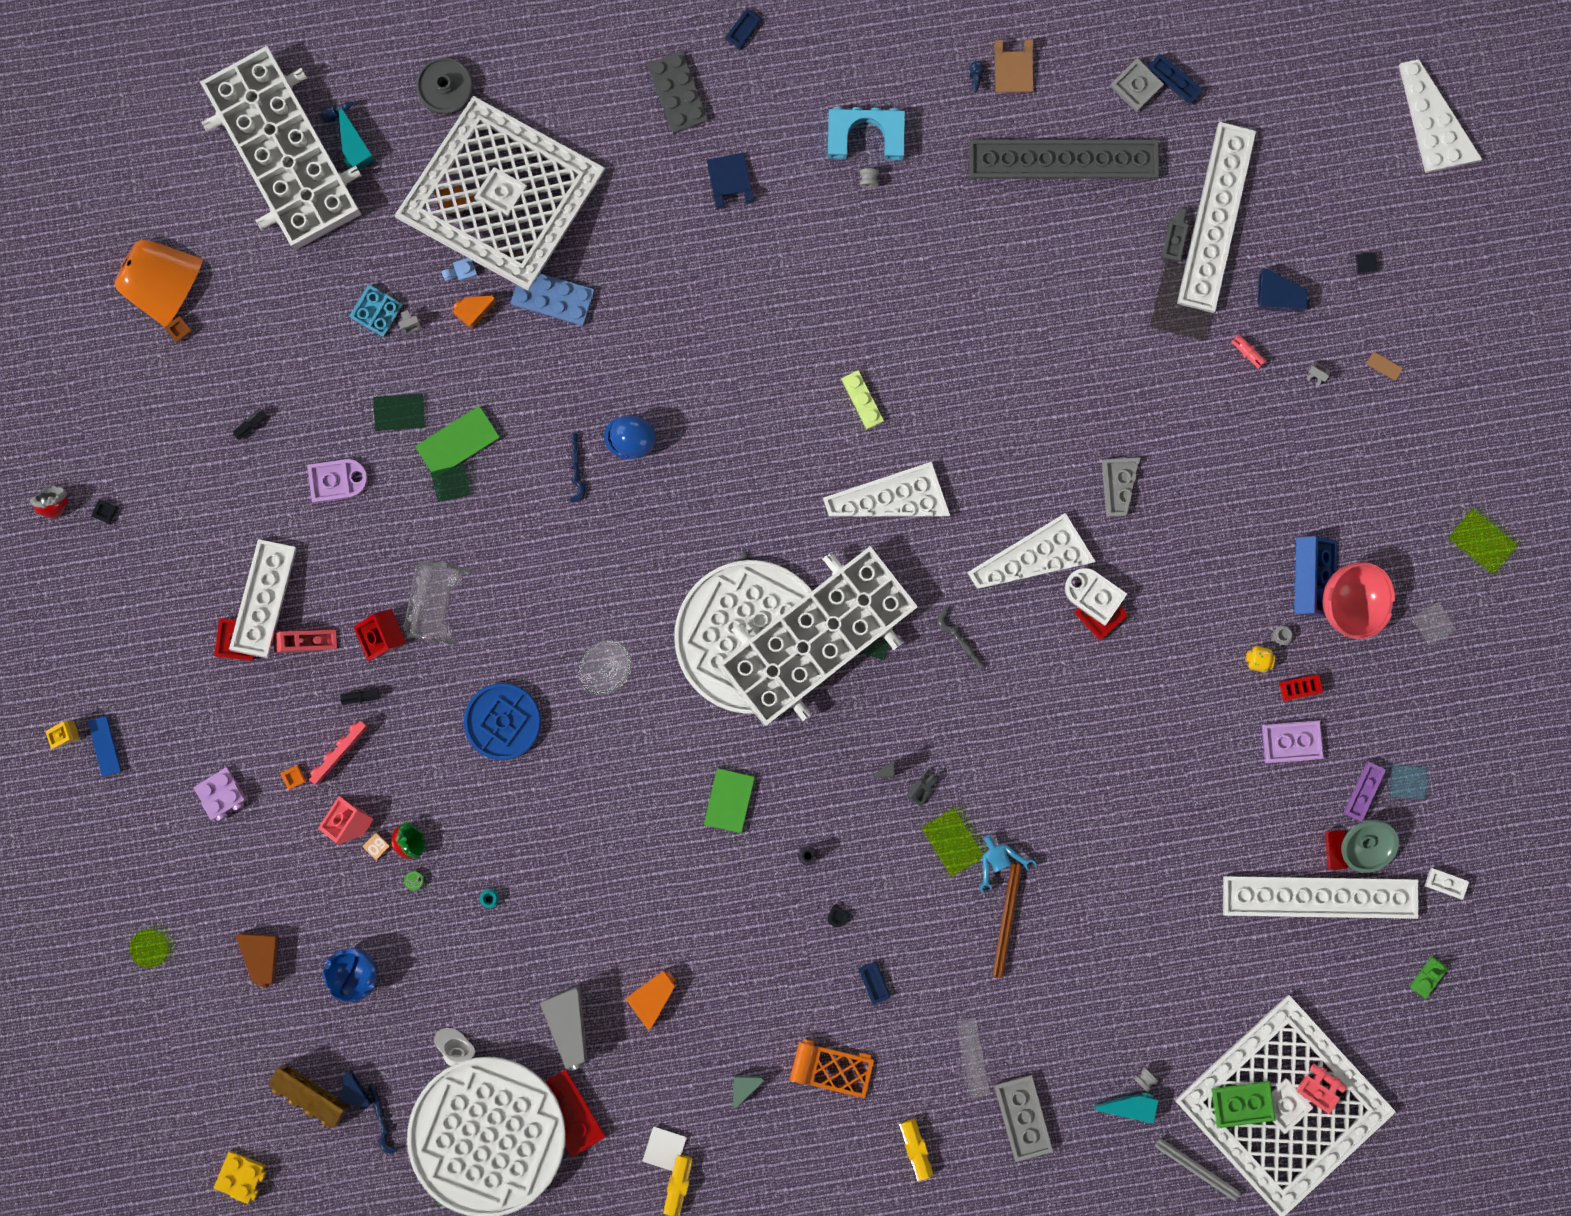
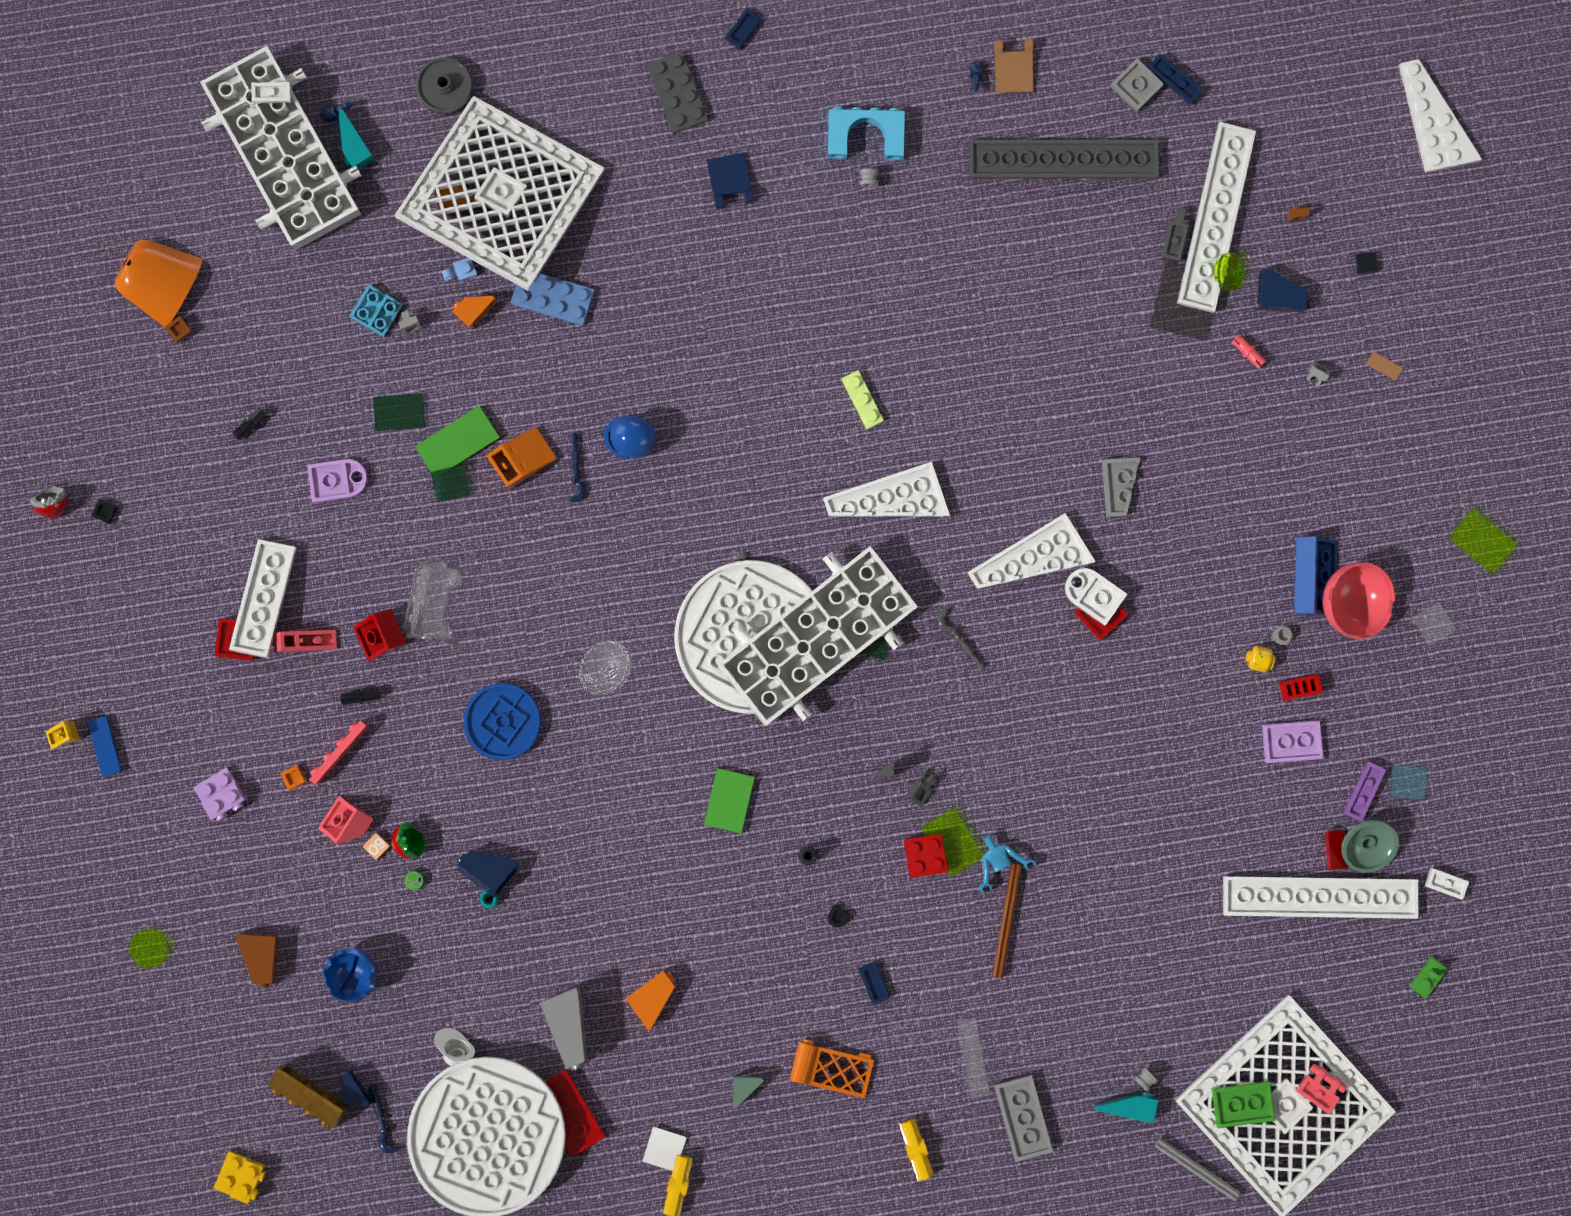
(271, 92): none -> white plate
(487, 870): none -> dark blue slope
(521, 457): none -> orange slope
(926, 855): none -> red plate
(1229, 271): none -> clear neon green tile
(1297, 213): none -> dark orange plate

